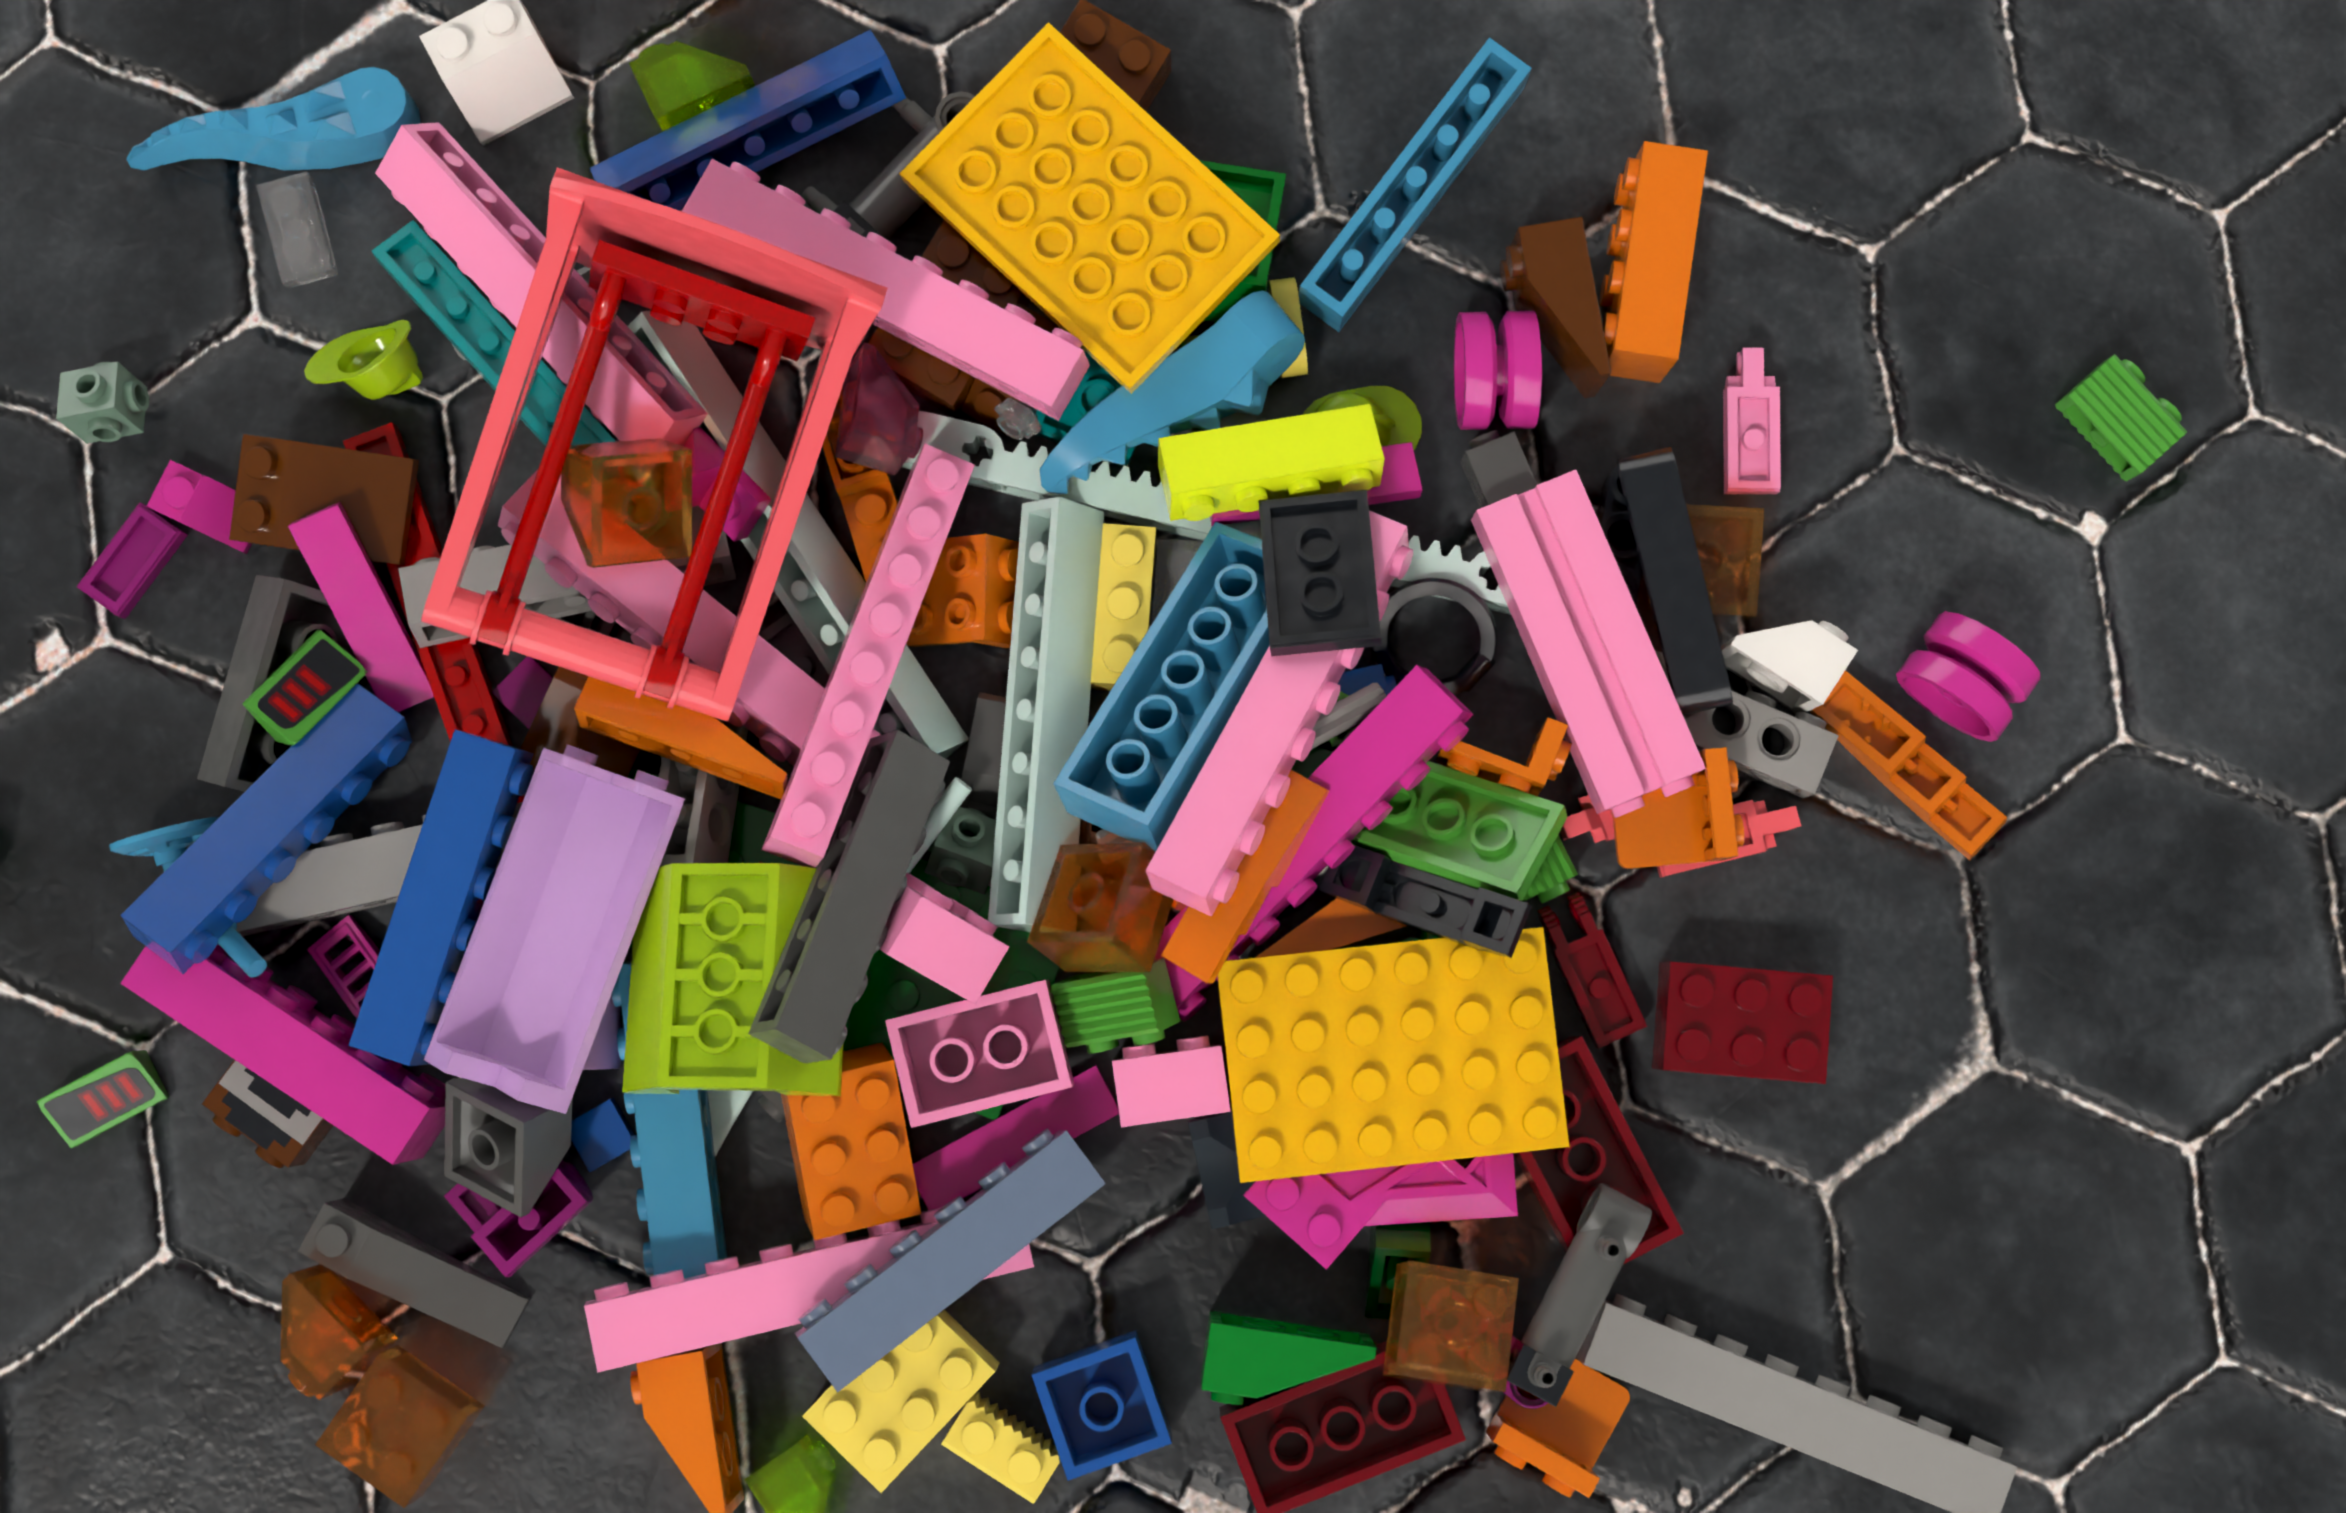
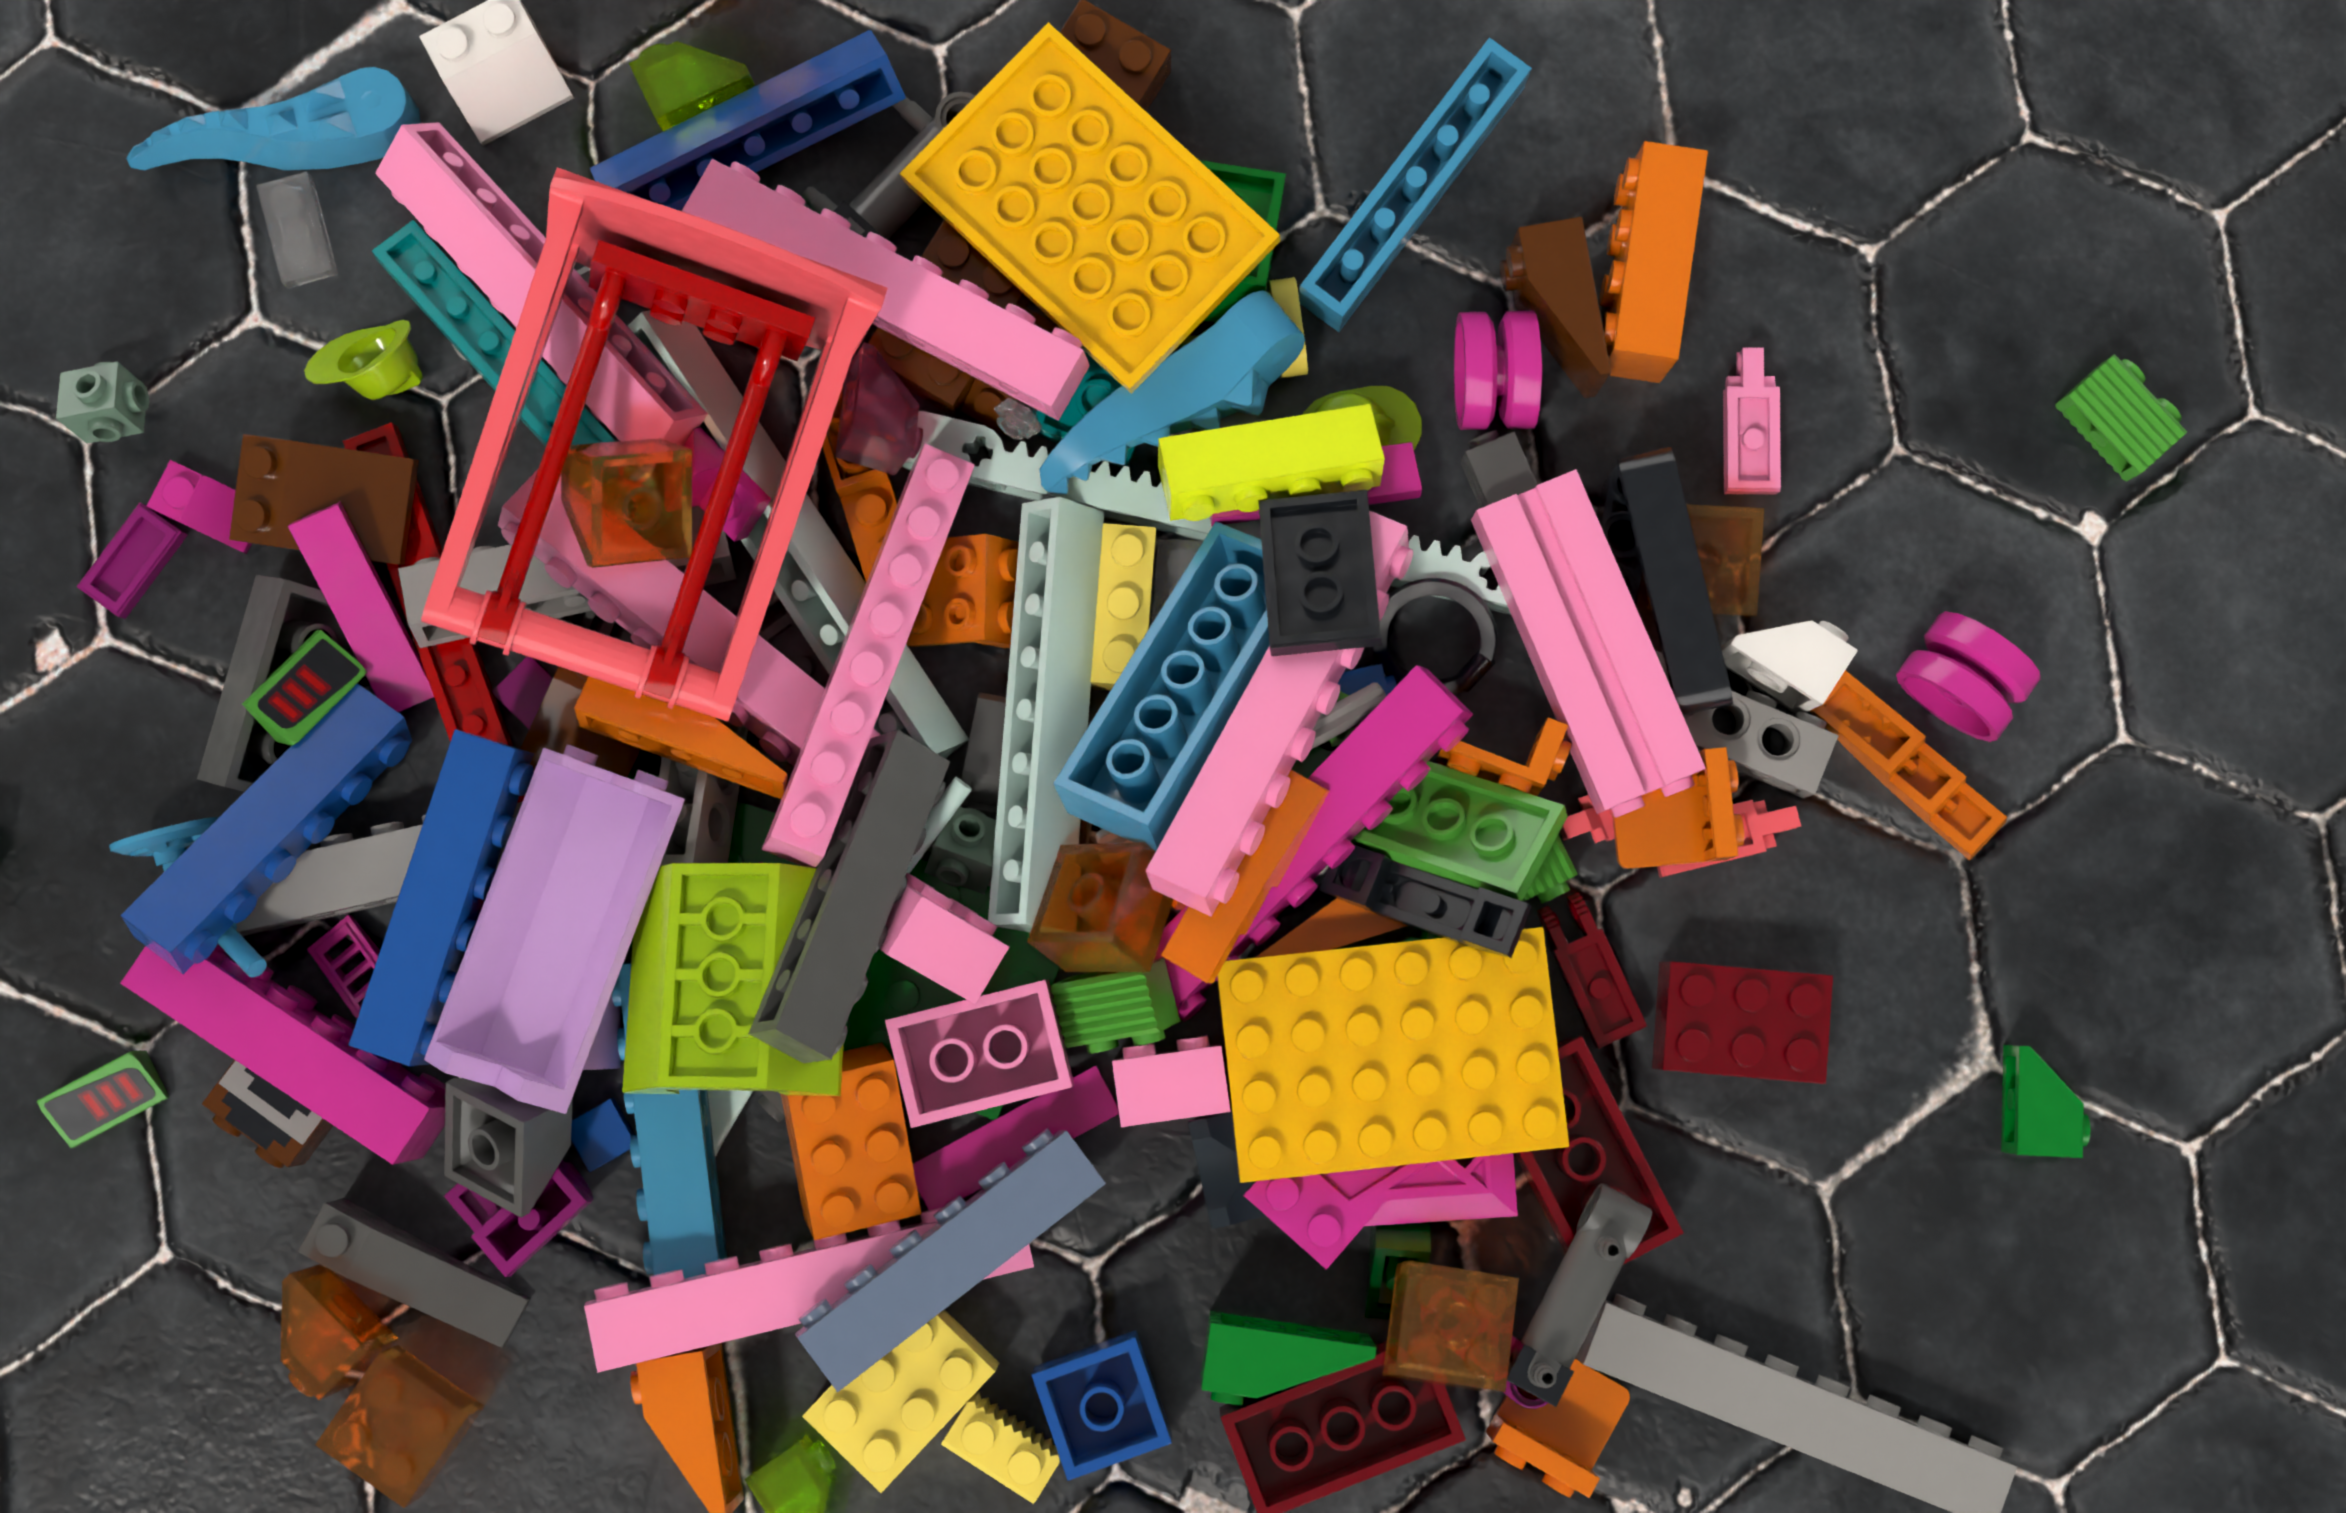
(2039, 1109): none -> green slope

